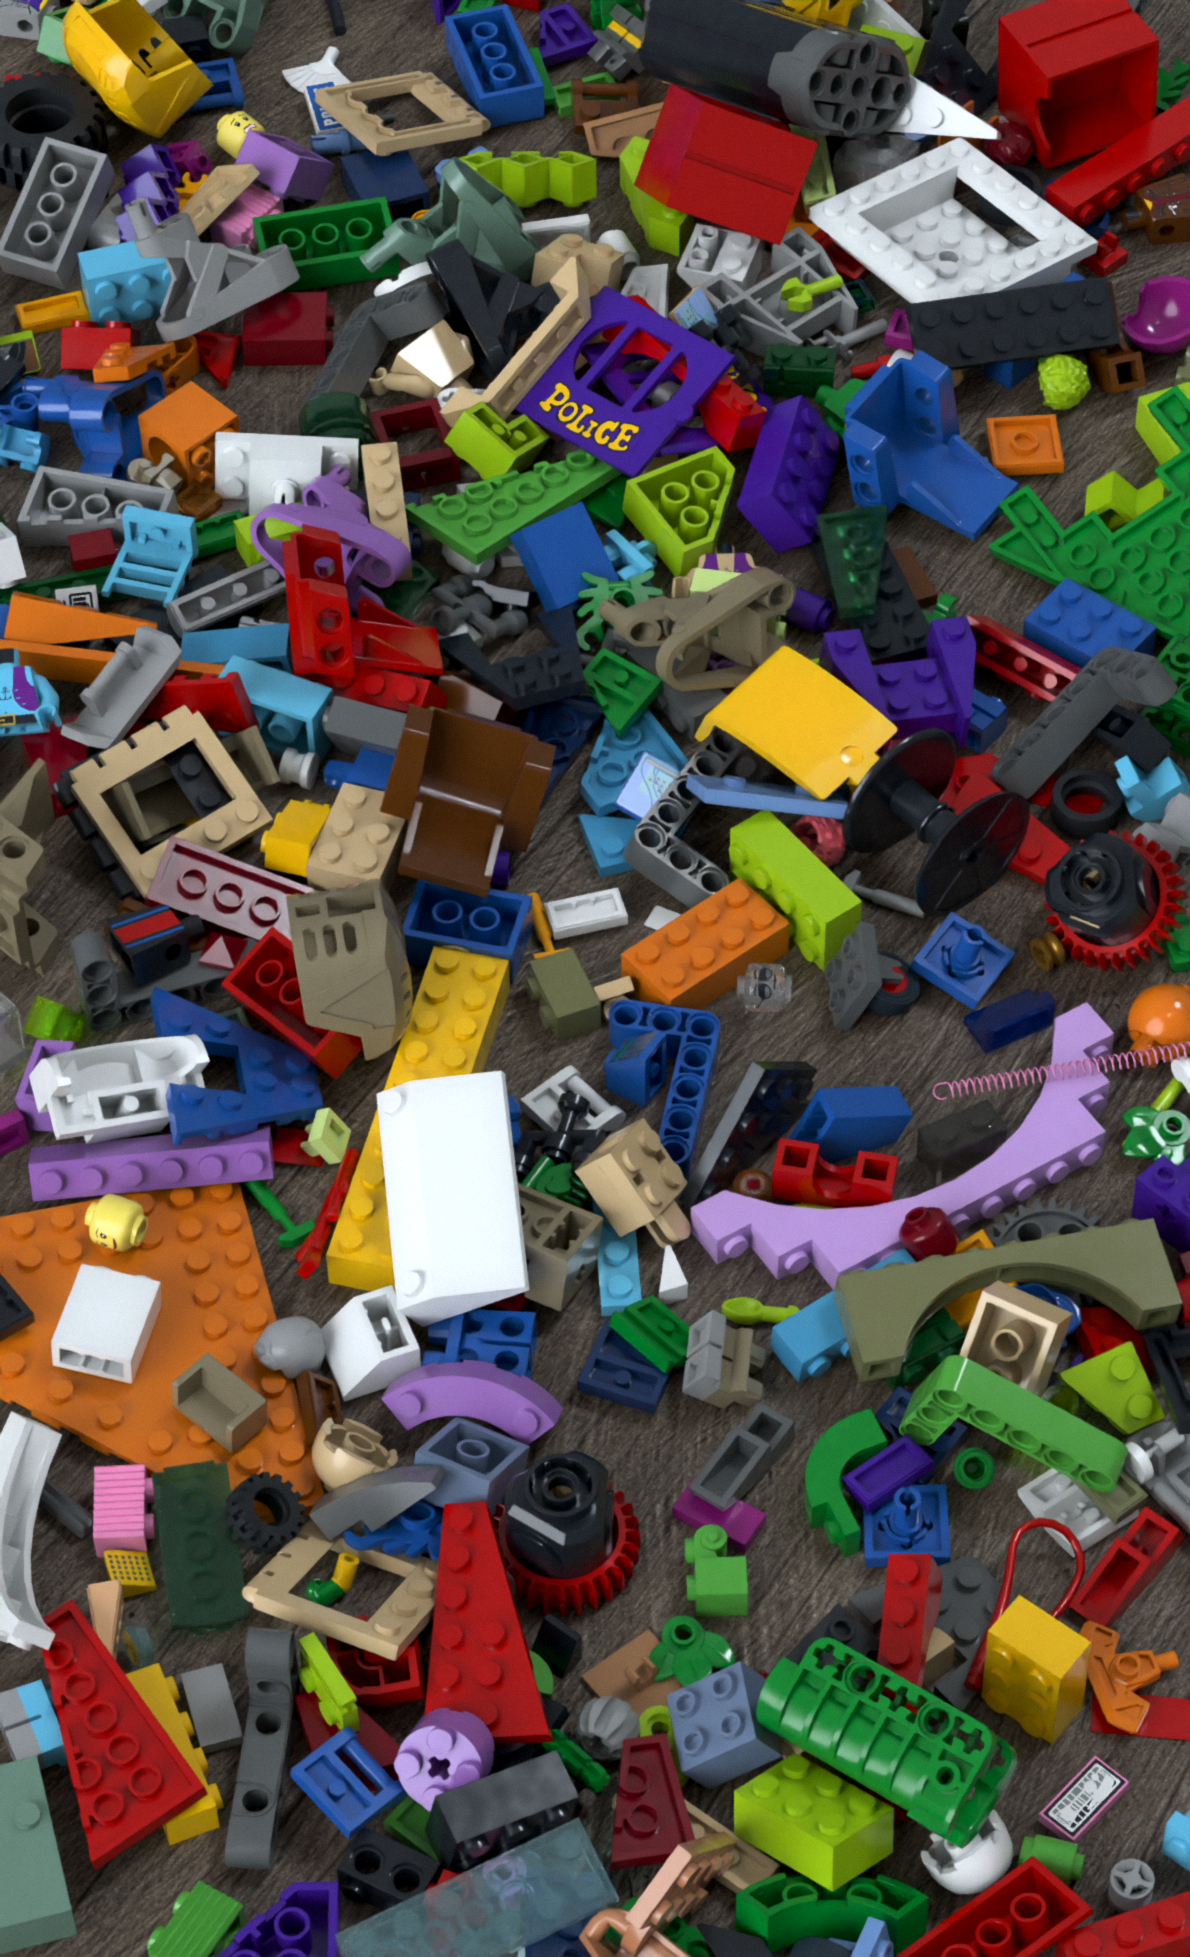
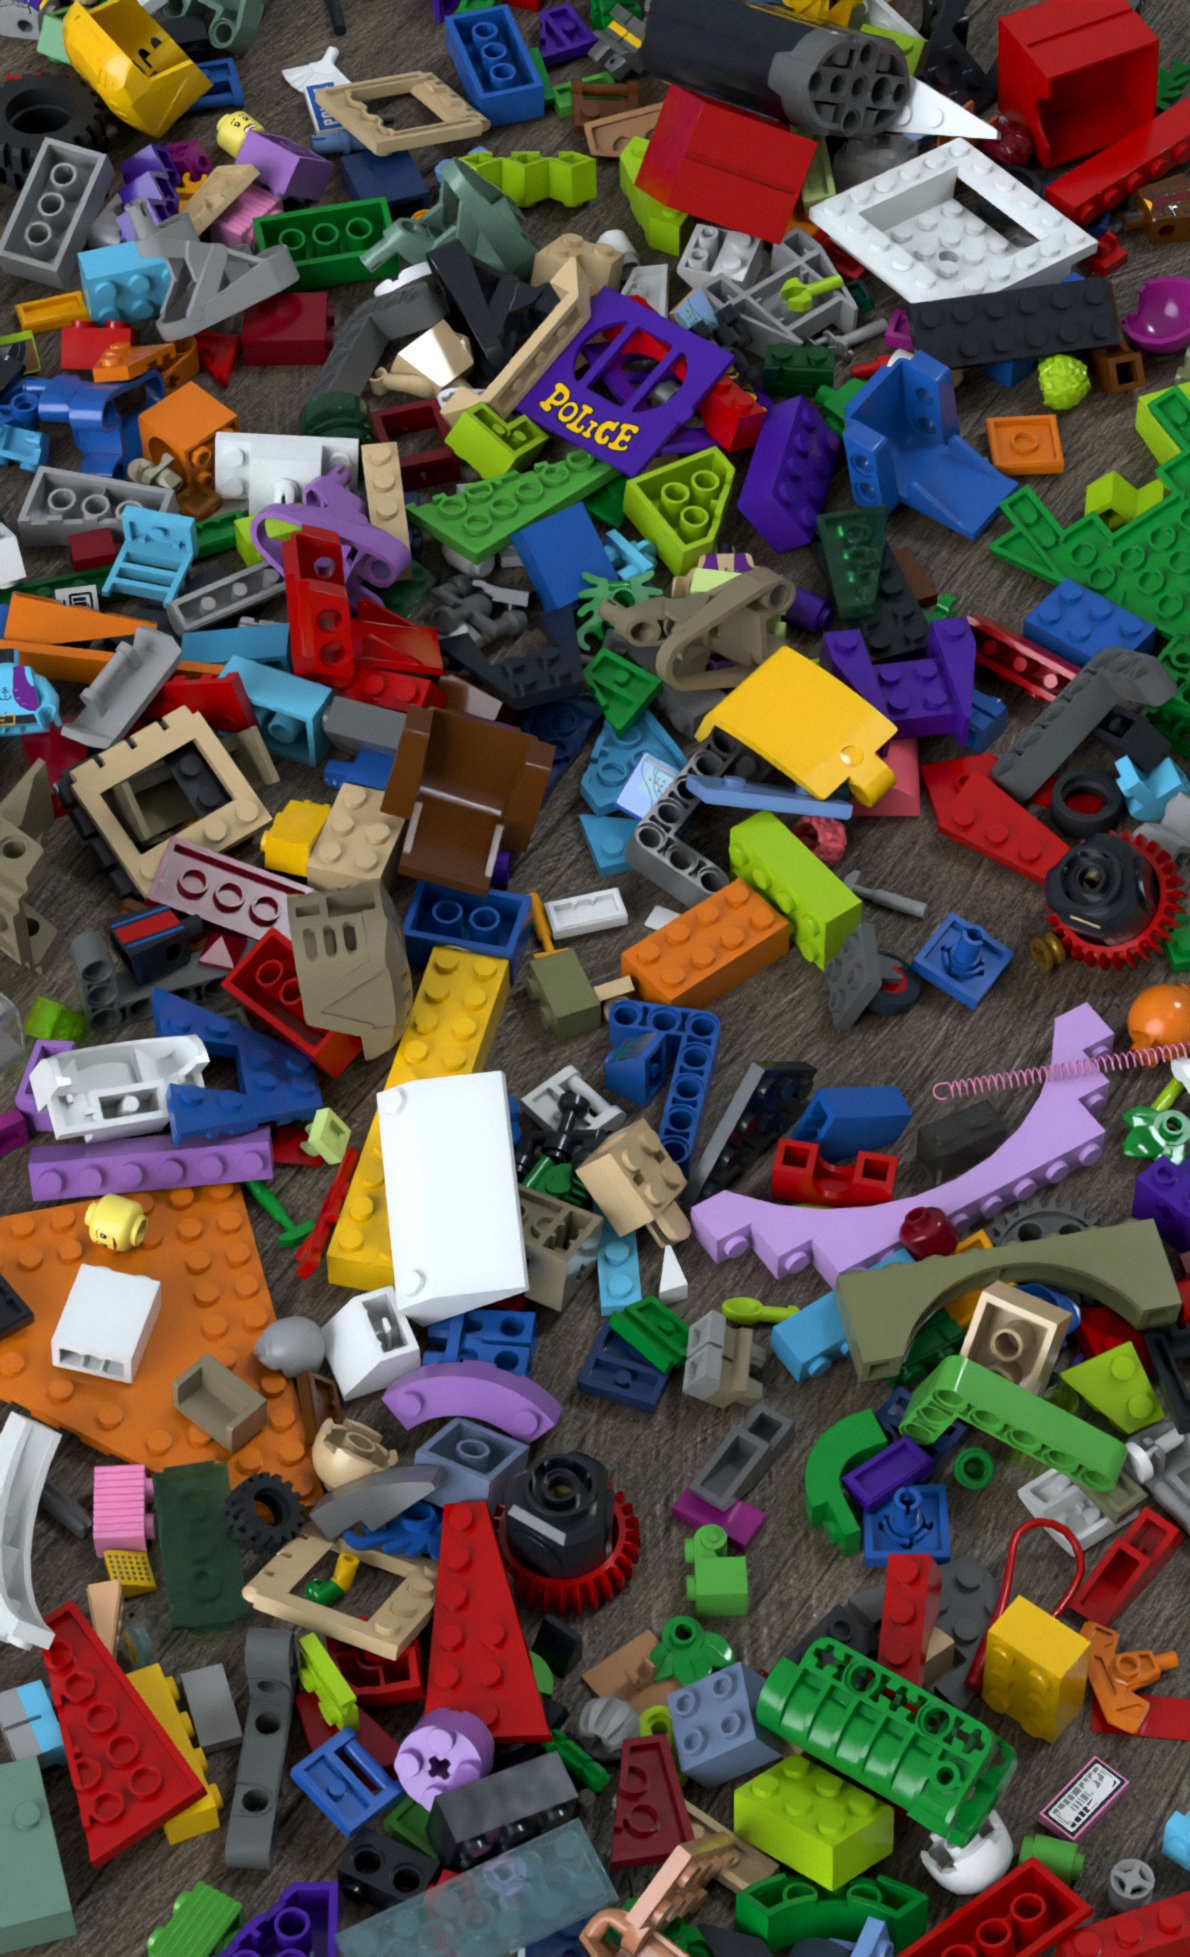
(299, 768): white wheel -> none
(548, 230): white plate -> none
(753, 1184): clear orange tile -> none
(765, 988): clear head -> none
(905, 796): black piece -> none
(1011, 1019): clear blue panel -> none

